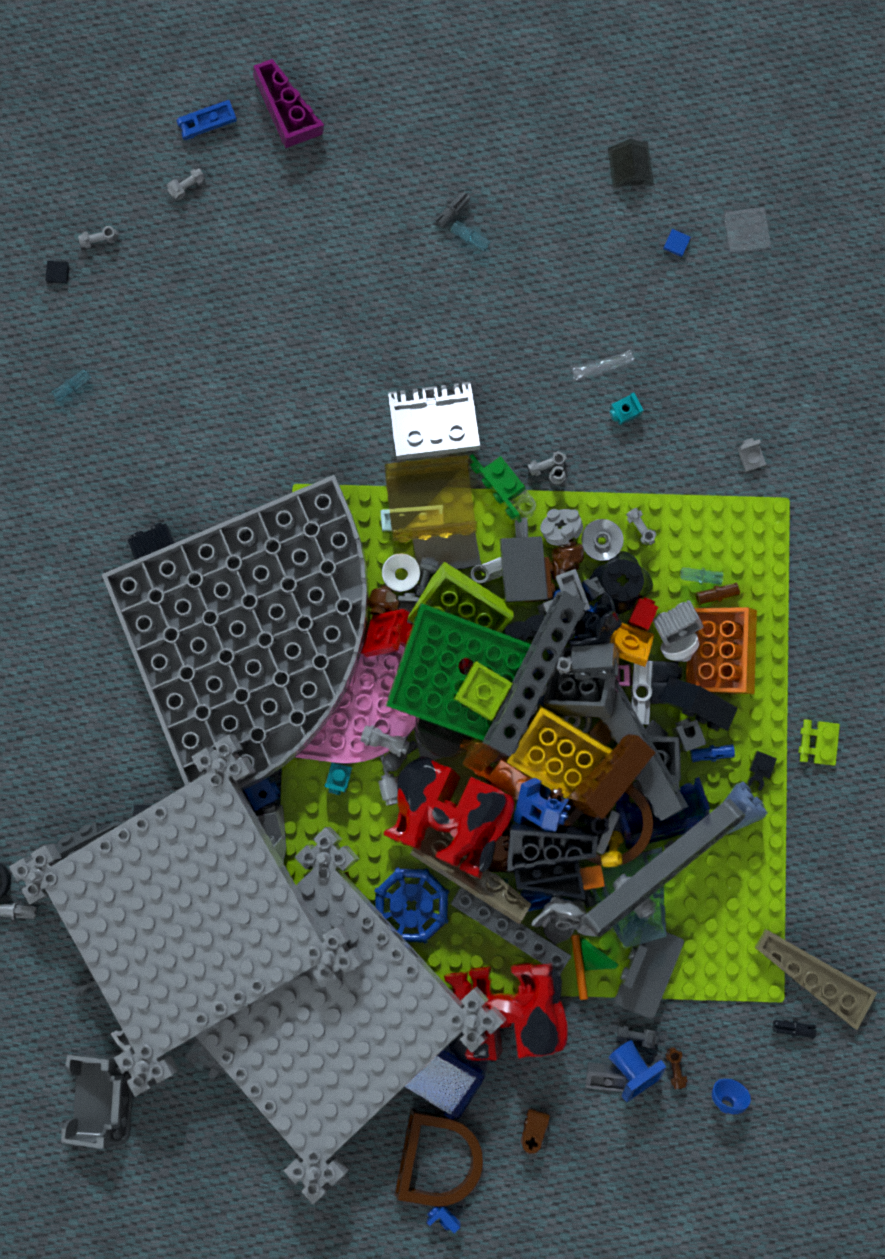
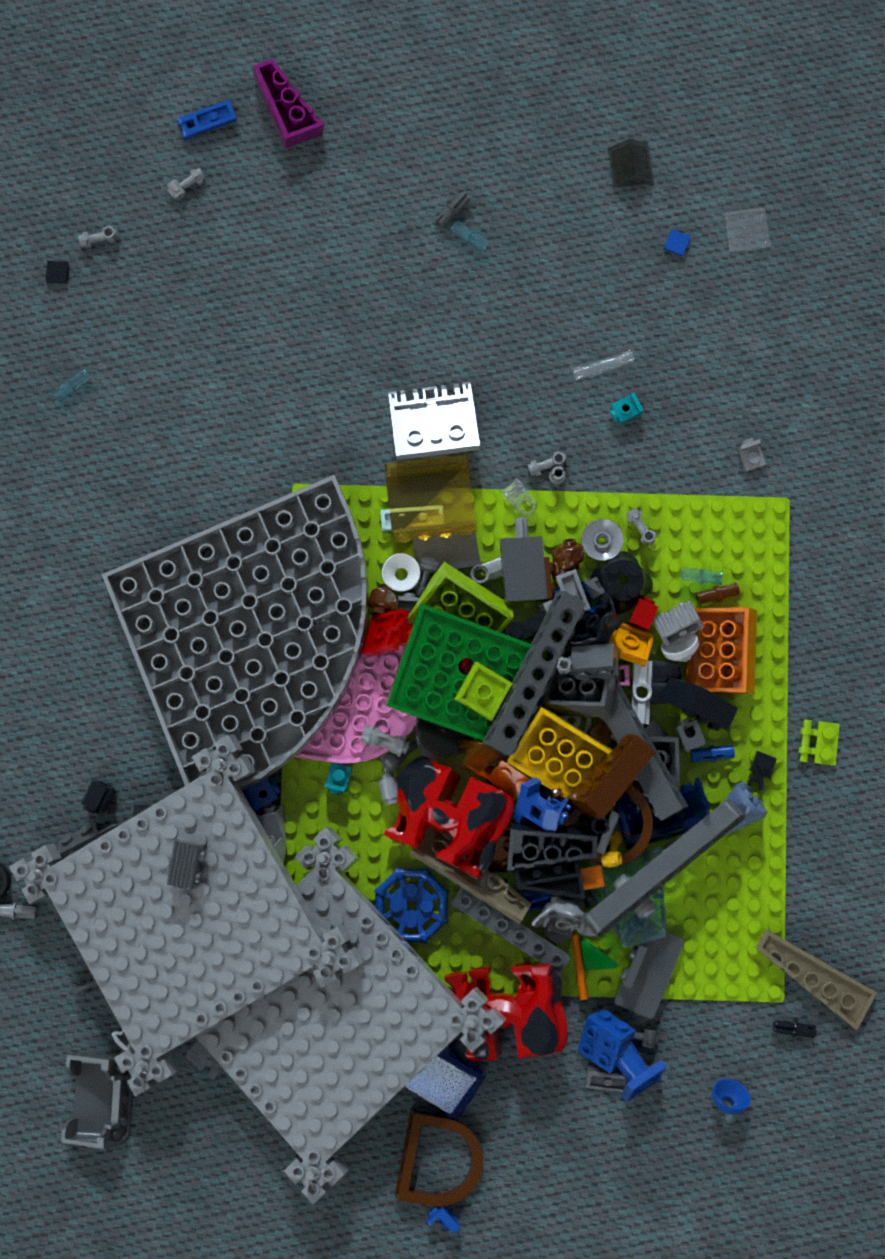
(97, 797): none -> black brick
(150, 541): black brick -> none
(186, 864): none -> dark grey brick
(502, 481): green bracket -> none
(534, 1126): reddish brown piece -> none
(570, 522): light grey plate -> none
(603, 1038): none -> blue bracket
(675, 1056): reddish brown bar -> none

